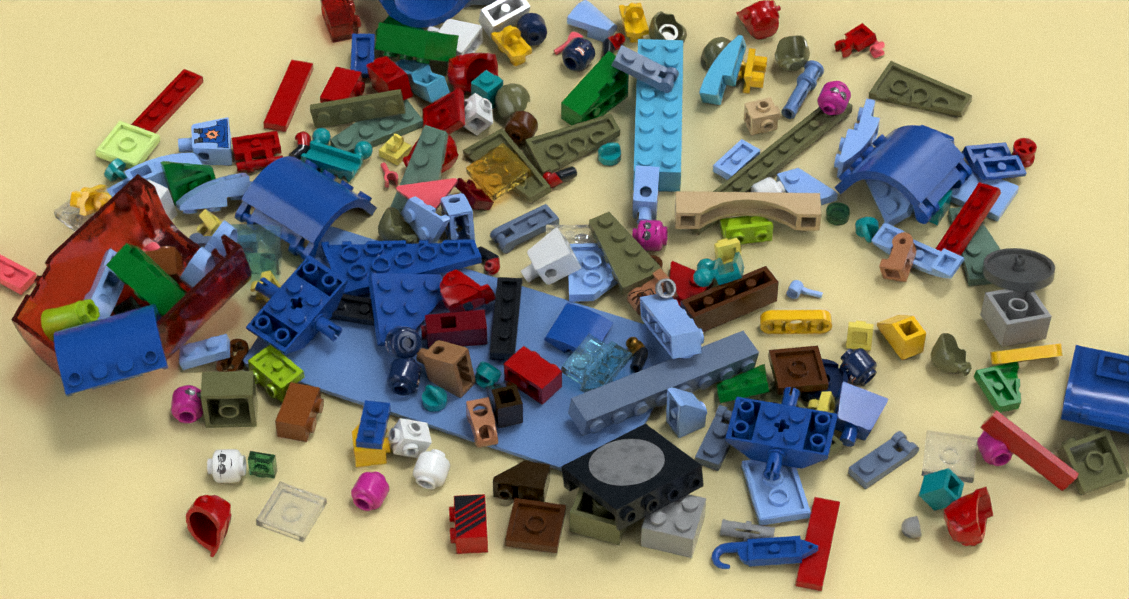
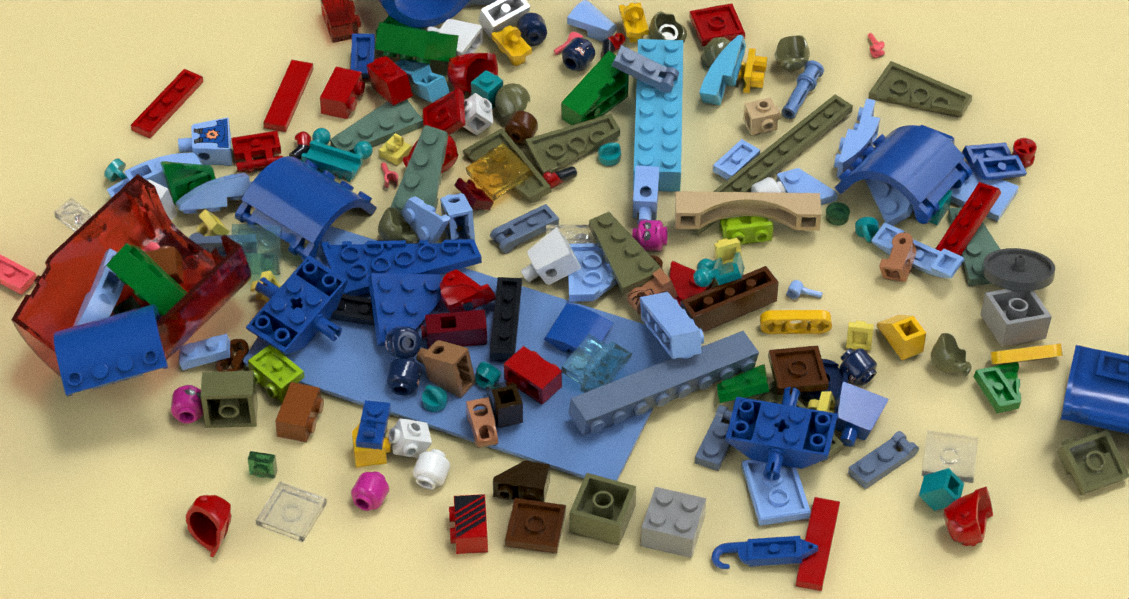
(68, 316): lime plant -> none
(89, 199): yellow hips -> none
(128, 144): yellowish green plate -> none
(203, 261): light blue connector -> none
(227, 466): white head -> none
(357, 108): olive plate -> none
(429, 192): coral tile -> none
(491, 260): arm -> none
(634, 475): black panel -> none
(639, 353): arm -> none
(669, 287): light grey hinge -> none
(684, 412): light blue slope -> none
(716, 22): none -> red plate
(729, 528): light grey pin -> none
(761, 18): red helmet -> none
(834, 97): dark pink head -> none
(857, 39): red plate -> none
(911, 527): light grey hinge -> none
(993, 451): dark pink head -> none
(1029, 450): red tile -> none

